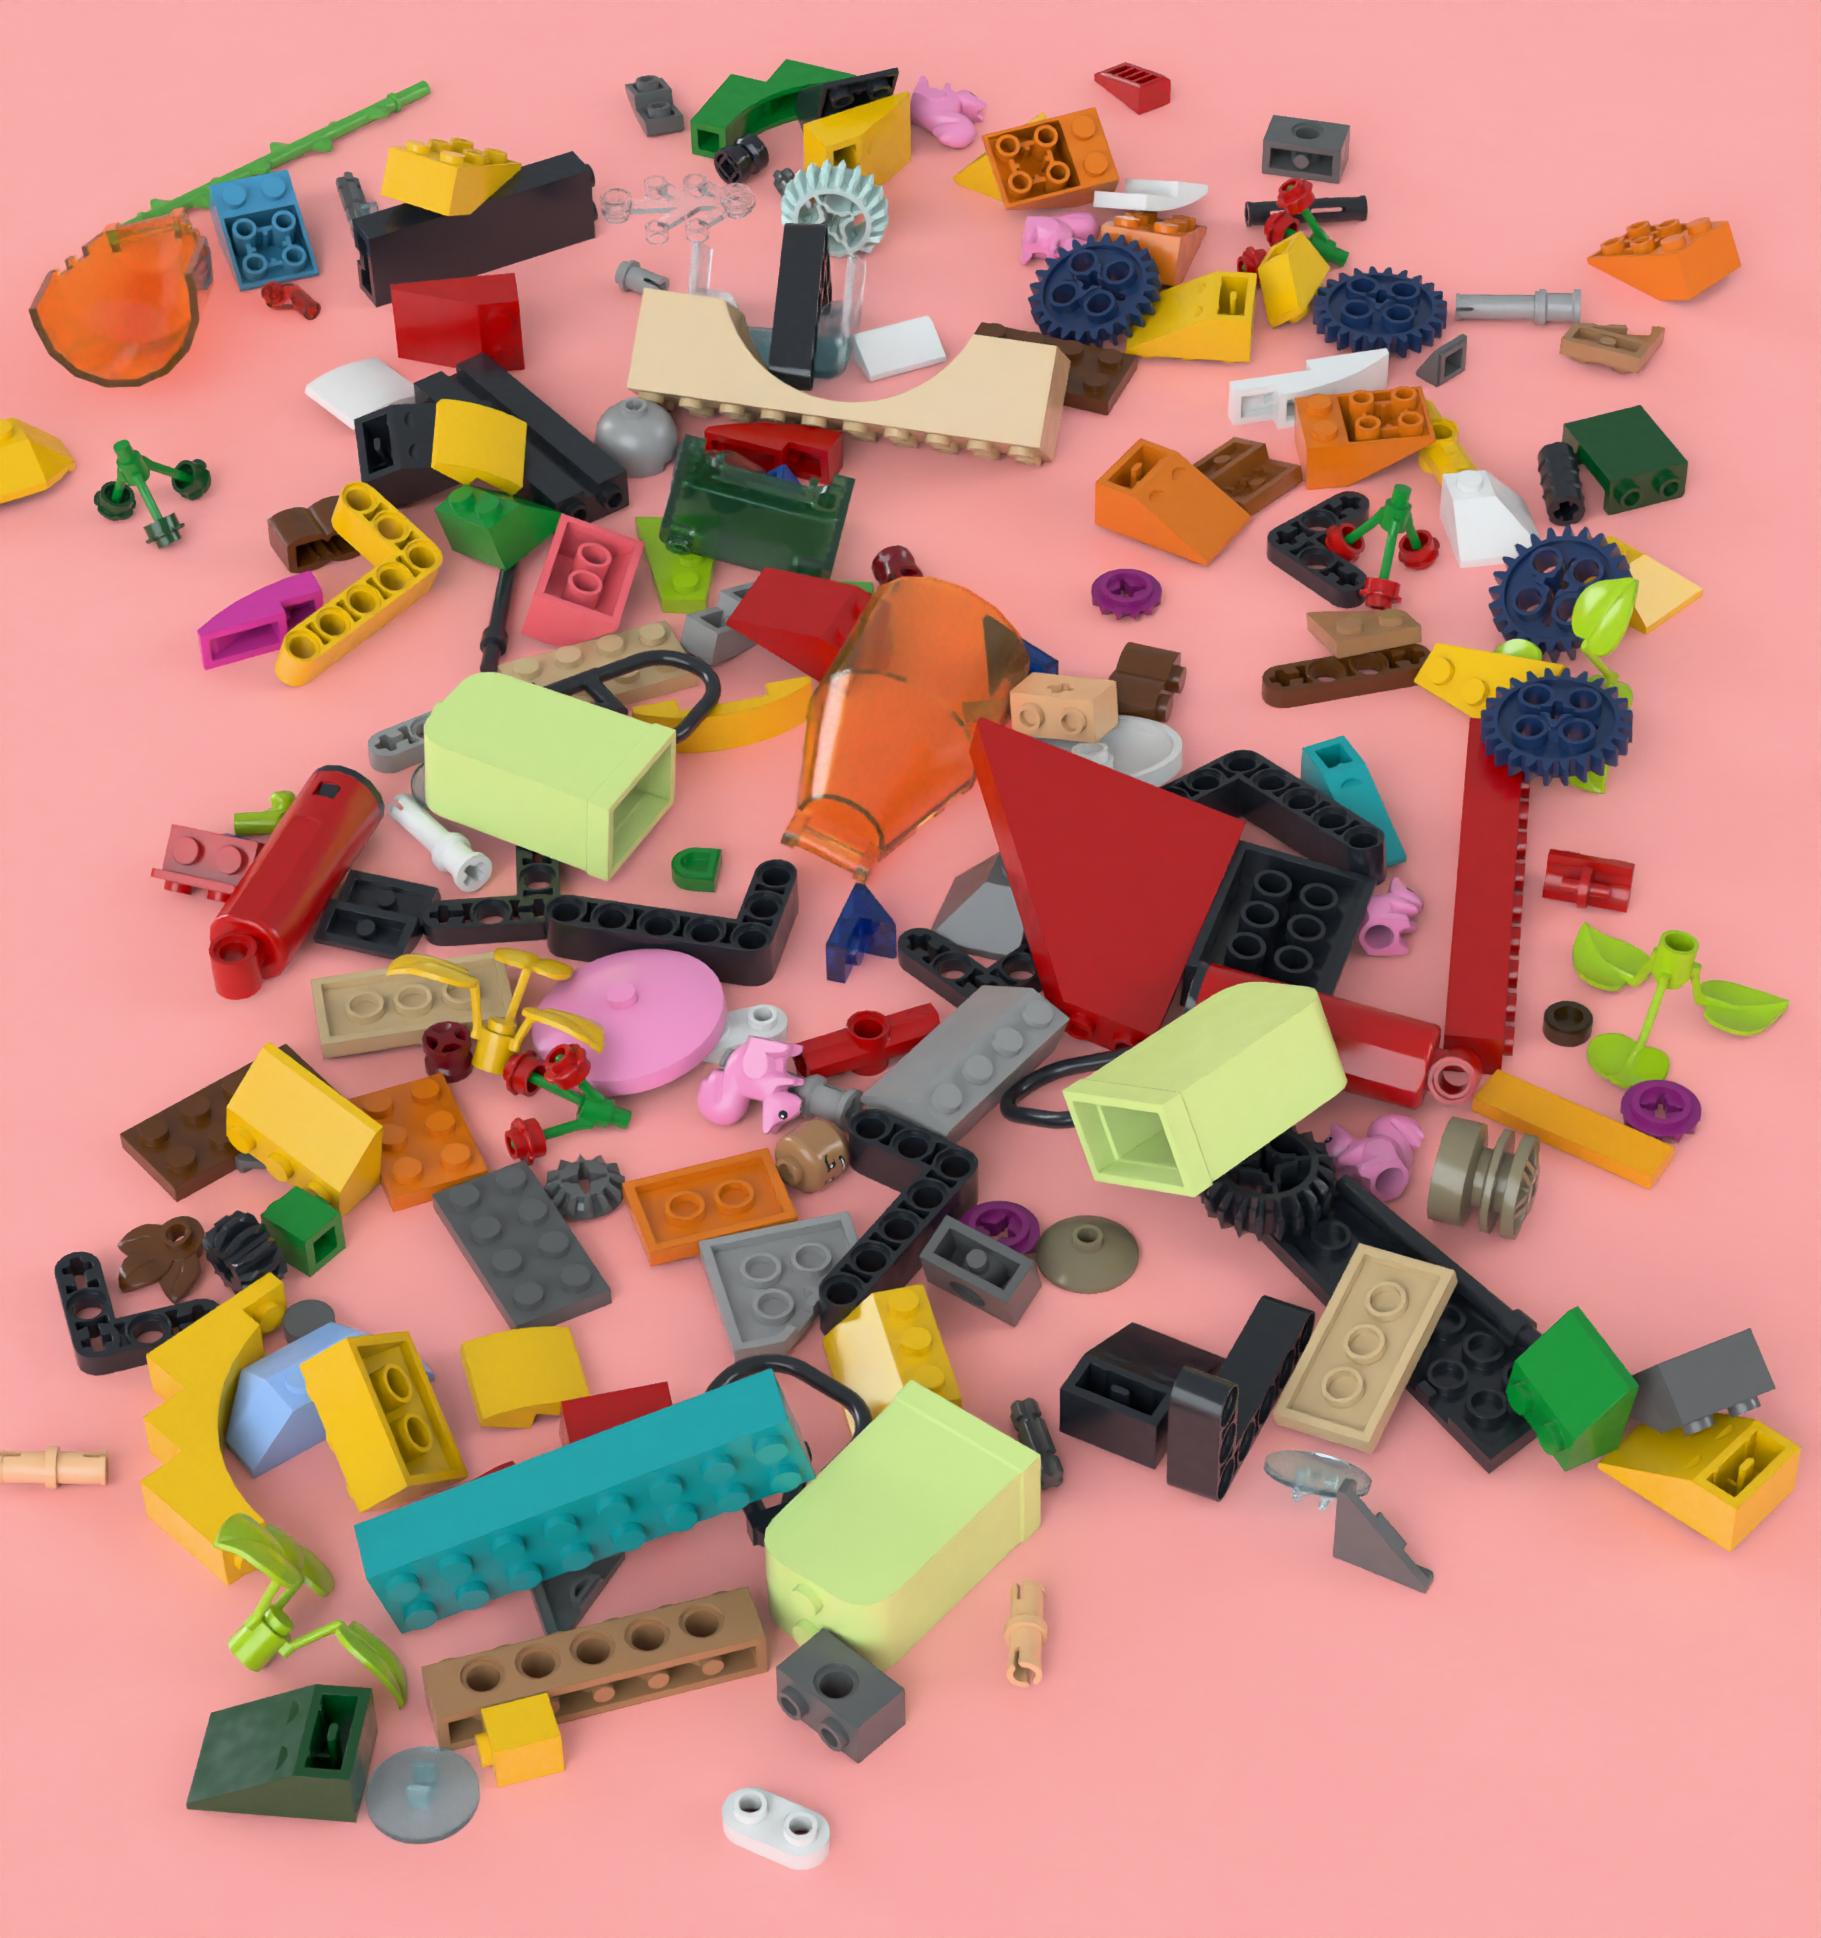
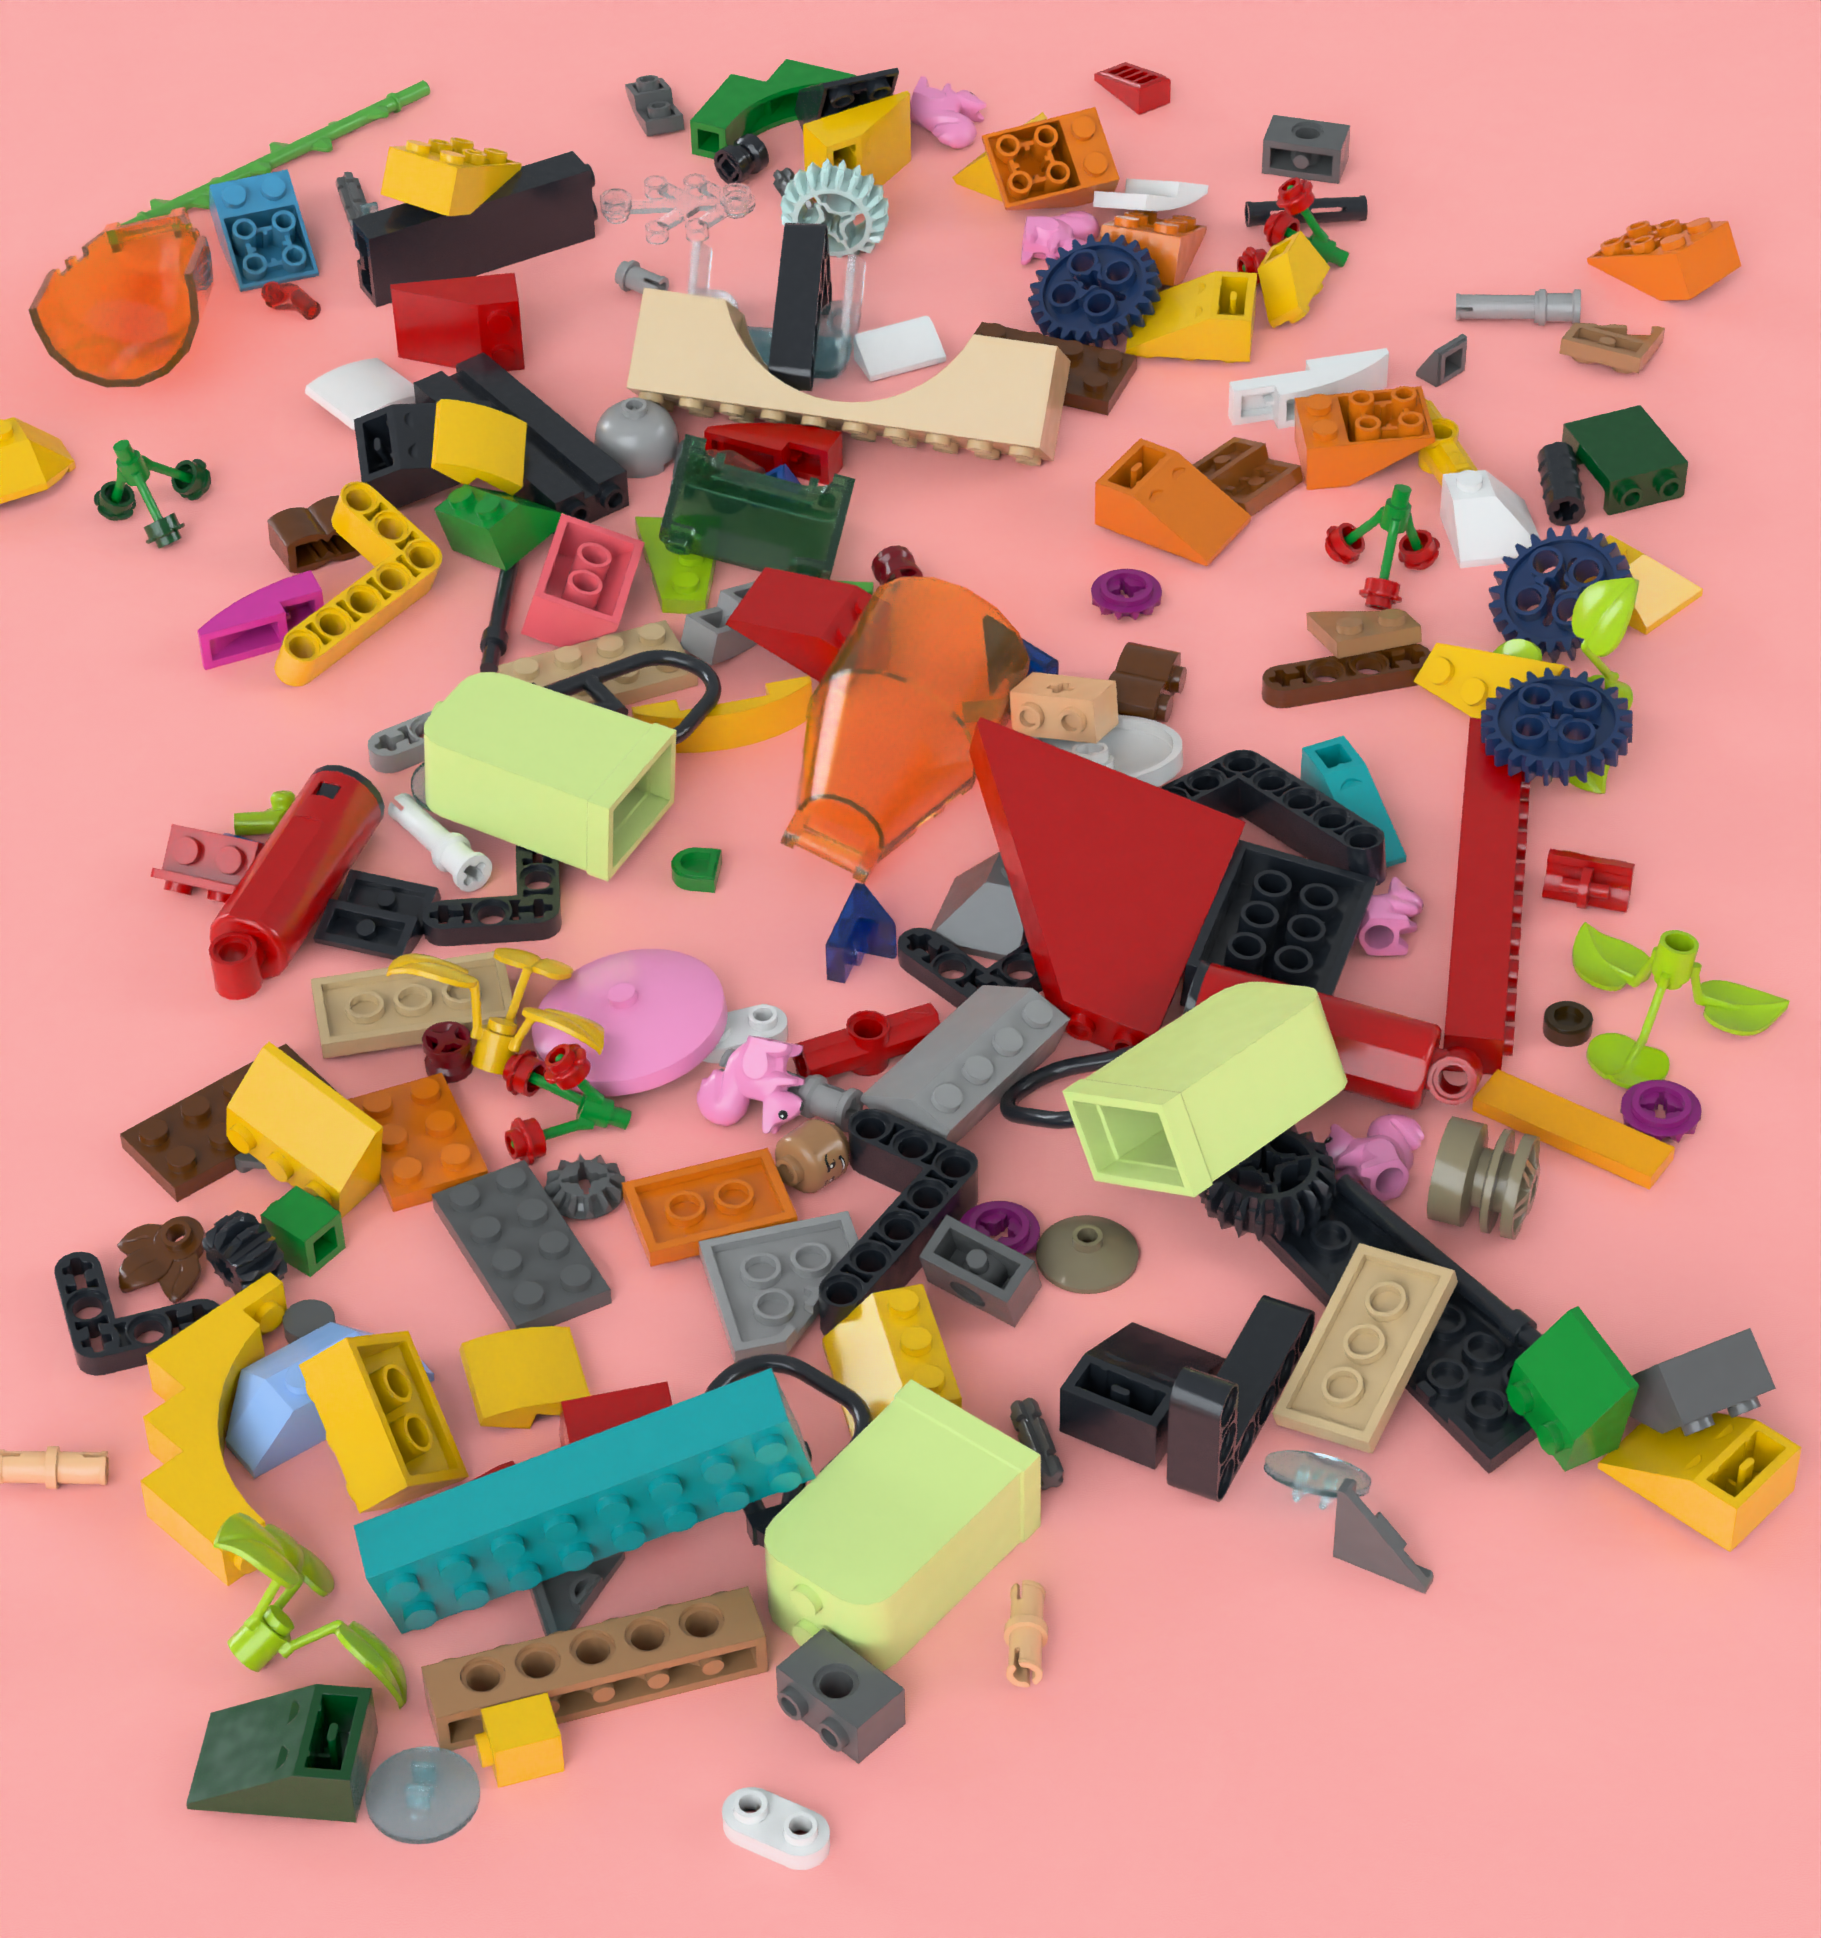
(736, 950): black beam -> none
(1296, 546): black beam -> none
(1380, 312): dark blue gear -> none

